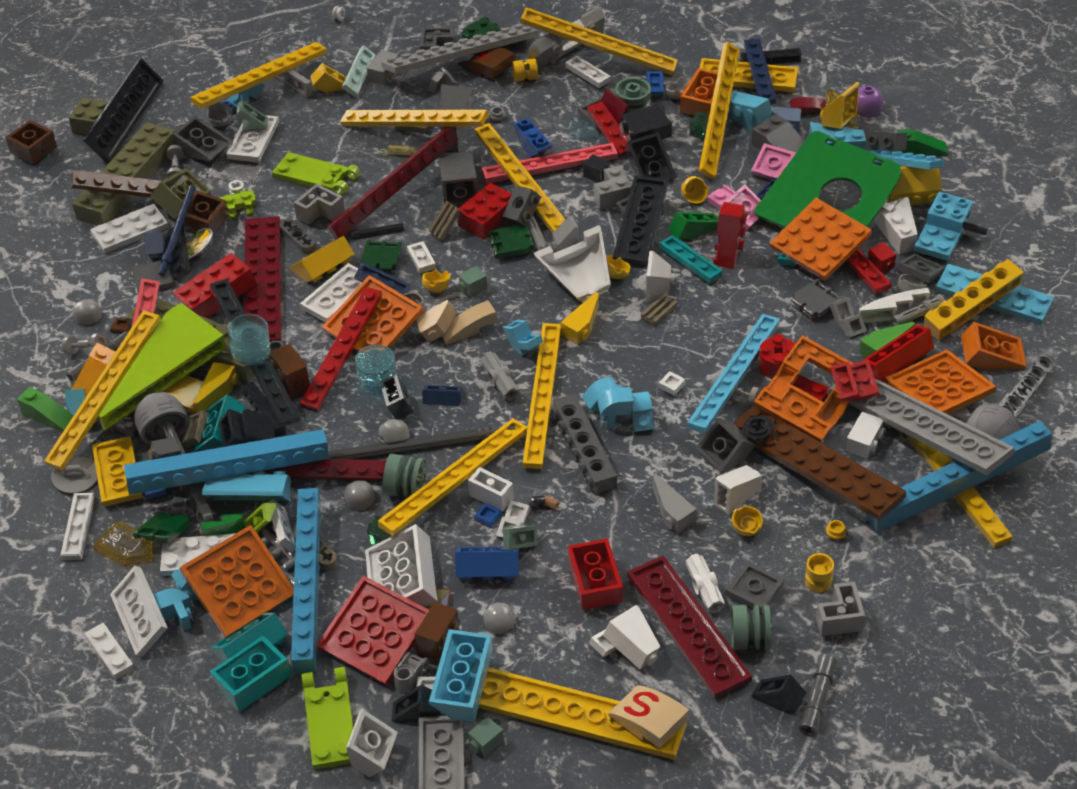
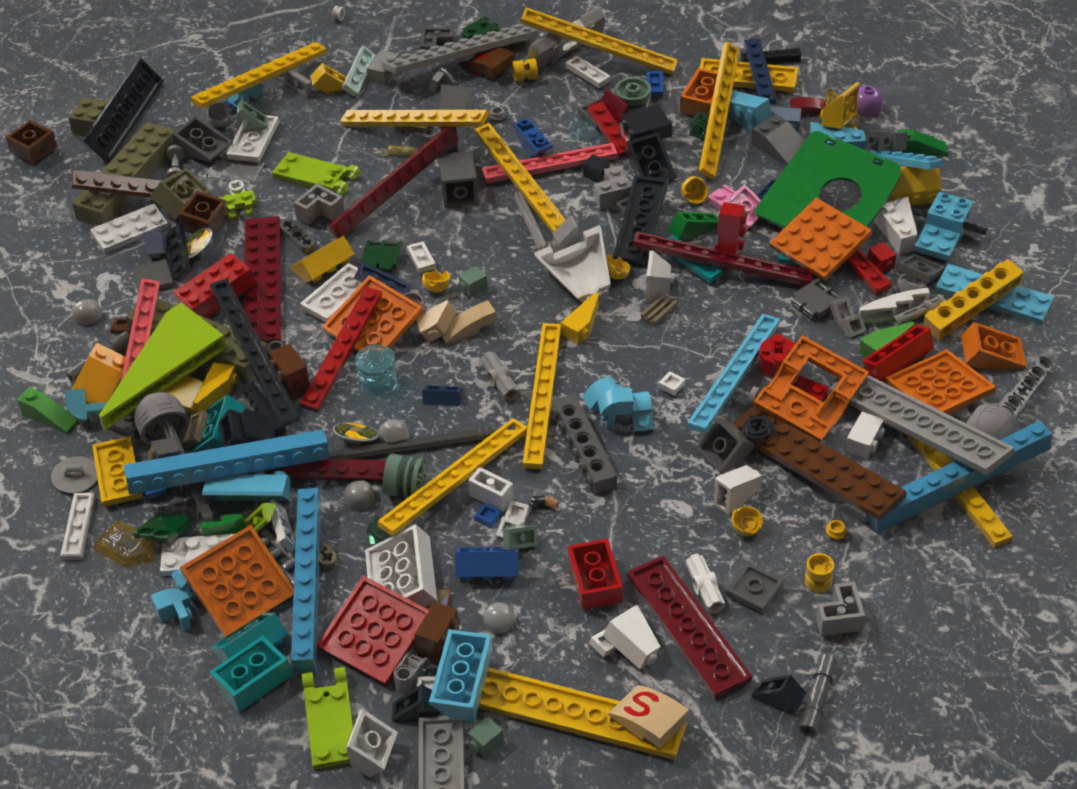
(71, 345): light grey wheel -> none
(102, 391): yellow plate -> none
(109, 651): white plate -> none
(138, 611): white plate -> none
(167, 257): dark blue bar -> none
(249, 339): clear light blue wheel -> none
(355, 432): none -> shield
(377, 230): black bar -> none
(396, 397): black brick -> none
(442, 219): dark tan tile -> none
(484, 211): red brick -> none
(511, 241): dark green plate -> none
(521, 206): dark grey brick -> none
(521, 338): medium azure brick -> none
(675, 90): light grey hair -> none
(675, 510): light grey slope -> none
(722, 259): none -> dark red plate
(751, 627): sand green wheel -> none
(771, 161): bright pink plate -> none
(855, 381): red slope -> none

